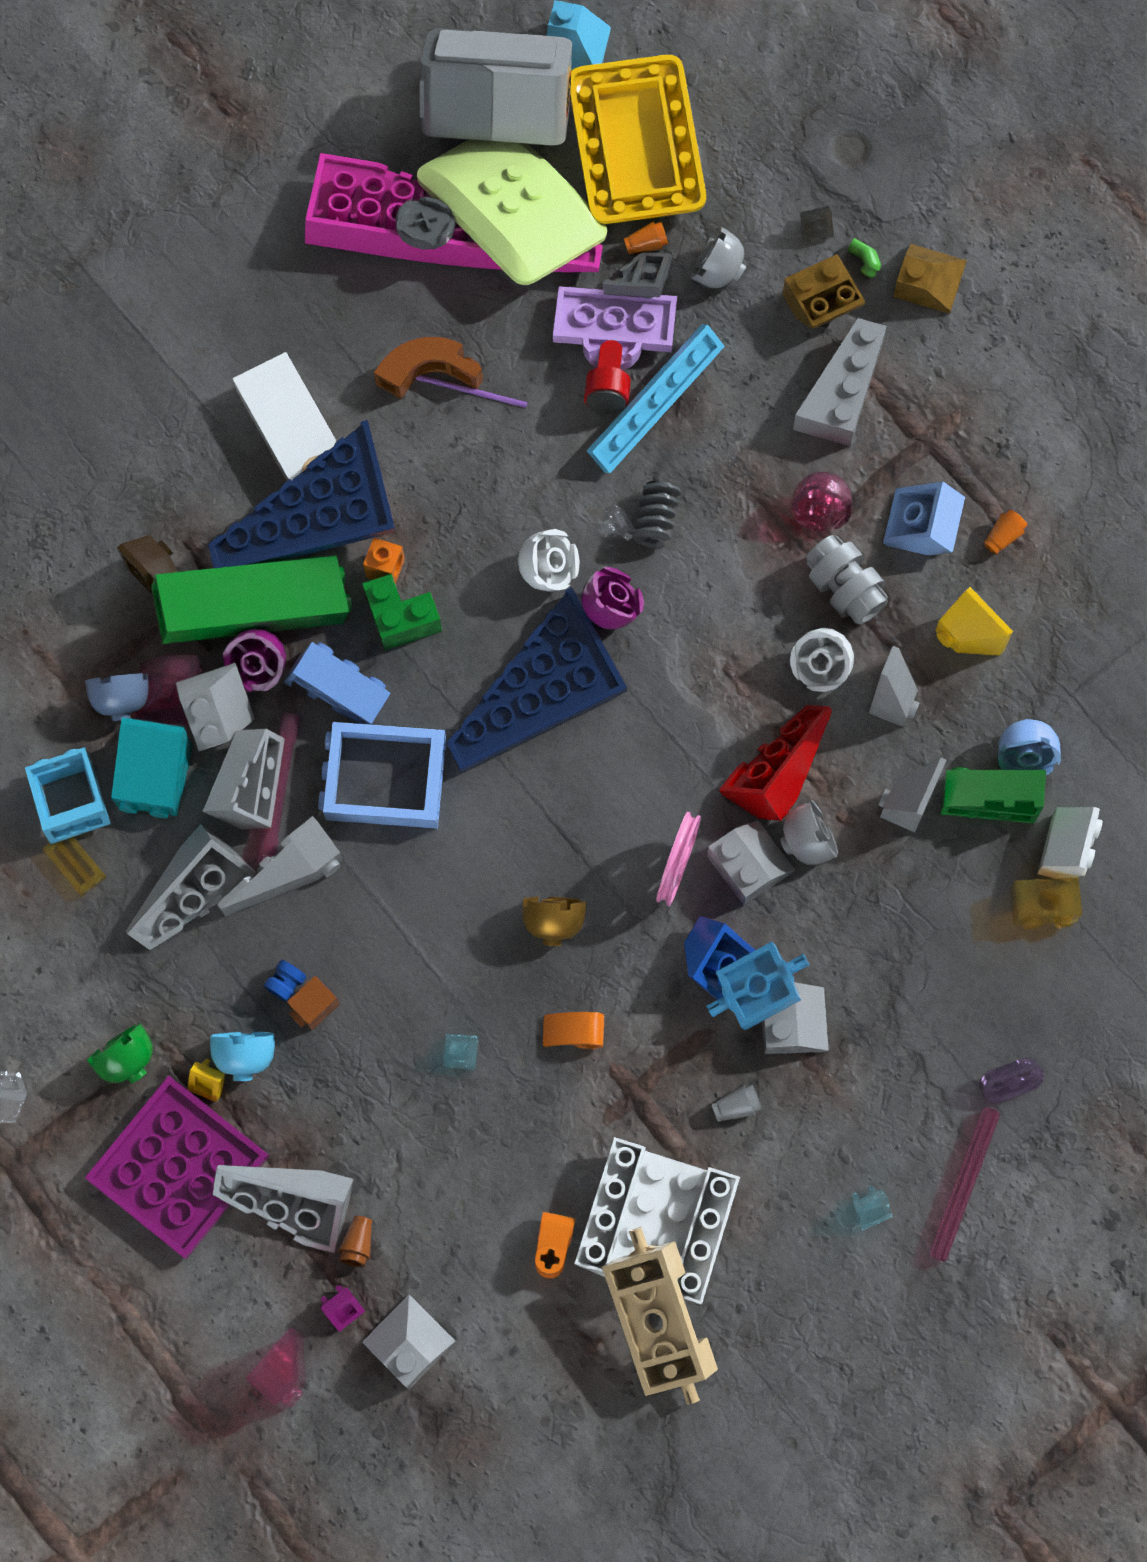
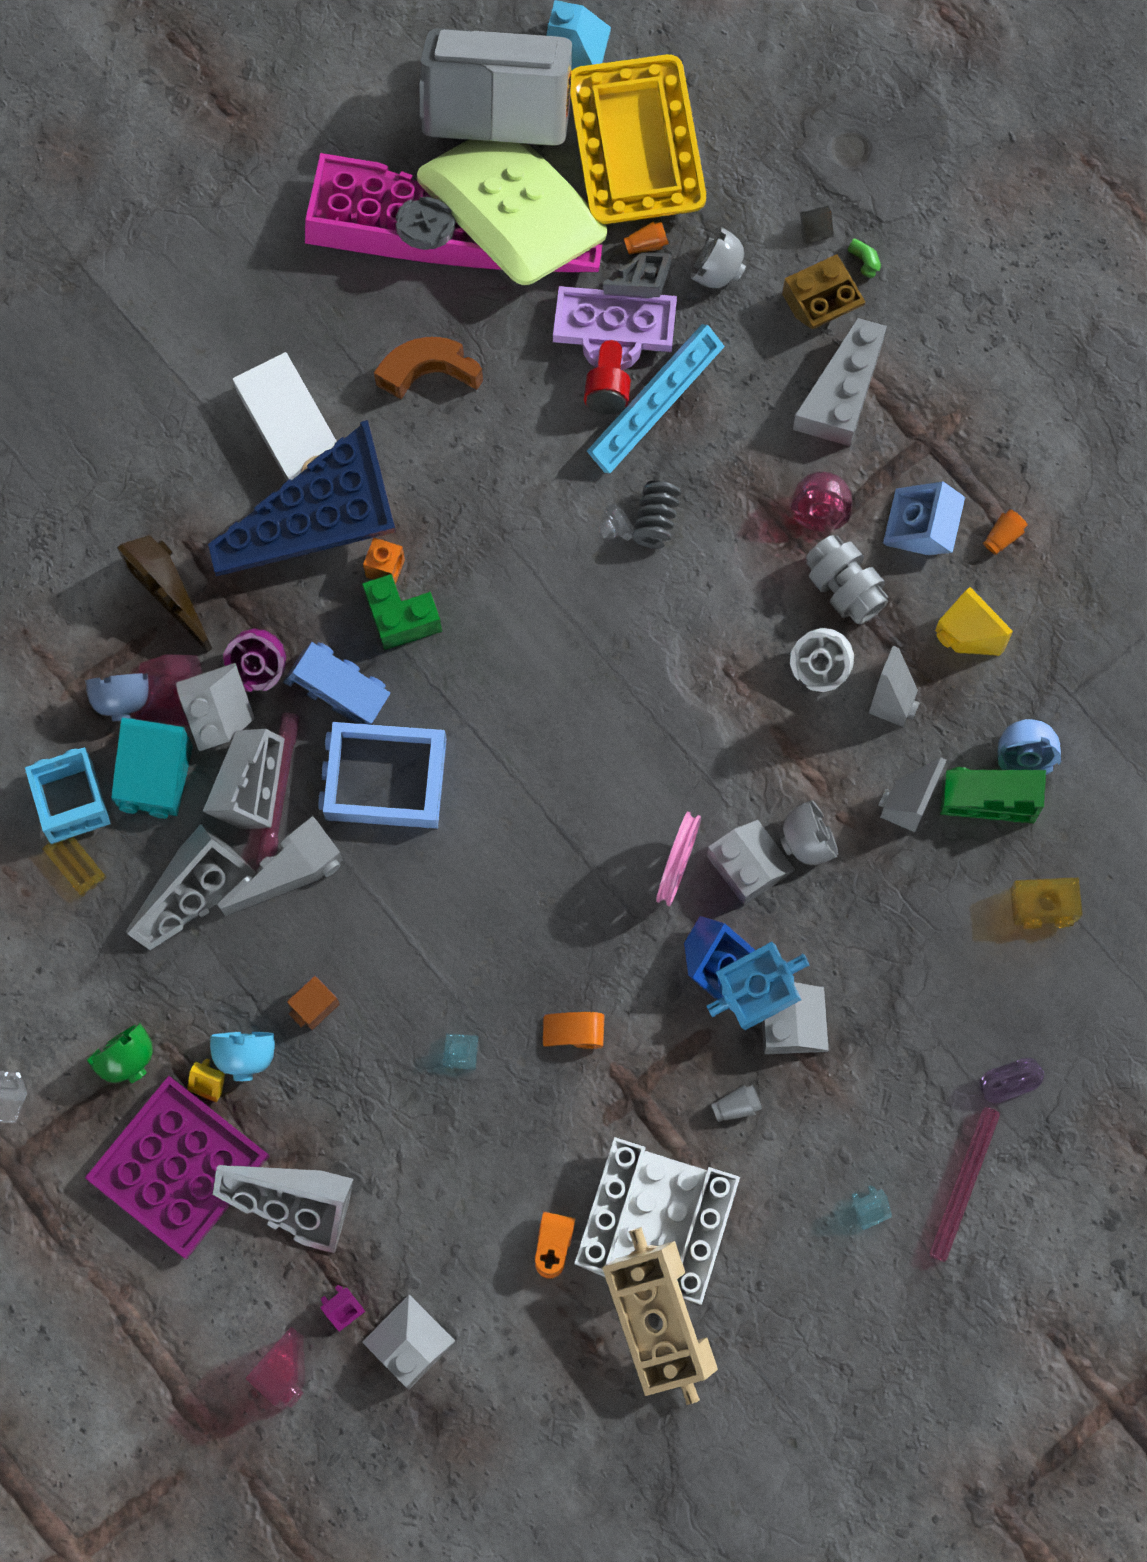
(250, 597): green brick -> none
(284, 980): blue wheel -> none
(357, 1242): dark orange cone -> none
(472, 391): medium lavender piece -> none
(548, 560): white cylinder -> none
(548, 682): dark blue wing -> none
(553, 918): pearl gold cylinder -> none
(611, 599): magenta cylinder -> none
(777, 774): red wedge -> none
(929, 278): pearl gold slope -> none
(1069, 842): white slope -> none

